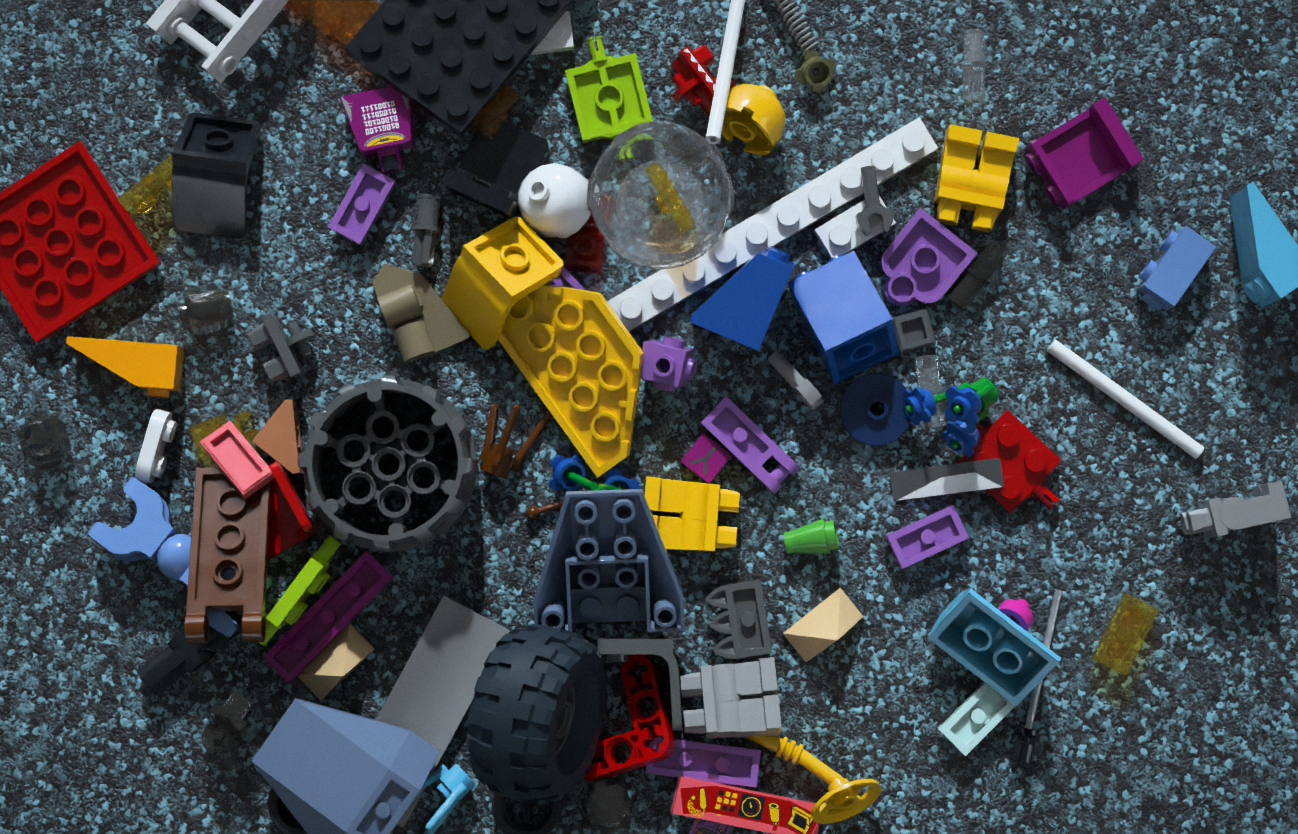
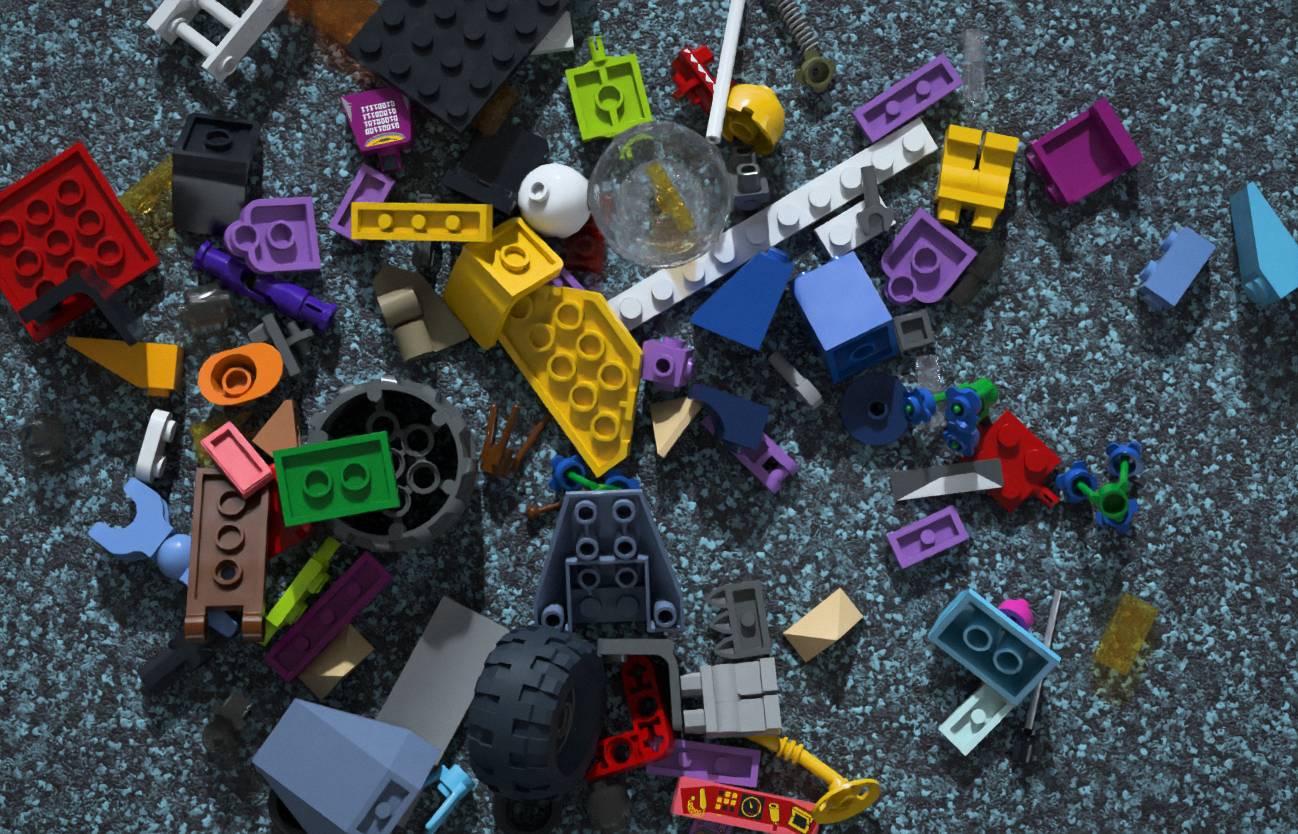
(102, 293): none -> black piece
(240, 374): none -> orange piece
(276, 236): none -> medium lavender plate
(284, 296): none -> dark purple piece
(336, 478): none -> green plate
(422, 221): none -> yellow plate
(670, 421): none -> tan slope
(698, 510): yellow hips -> none
(705, 458): magenta tile -> none
(734, 419): none -> dark blue arch
(748, 178): none -> dark grey hips
(813, 538): bright green cone -> none
(907, 99): none -> medium lavender plate
(1111, 498): none -> blue plant
(1125, 399): white piece -> none
(1219, 515): light grey hips -> none

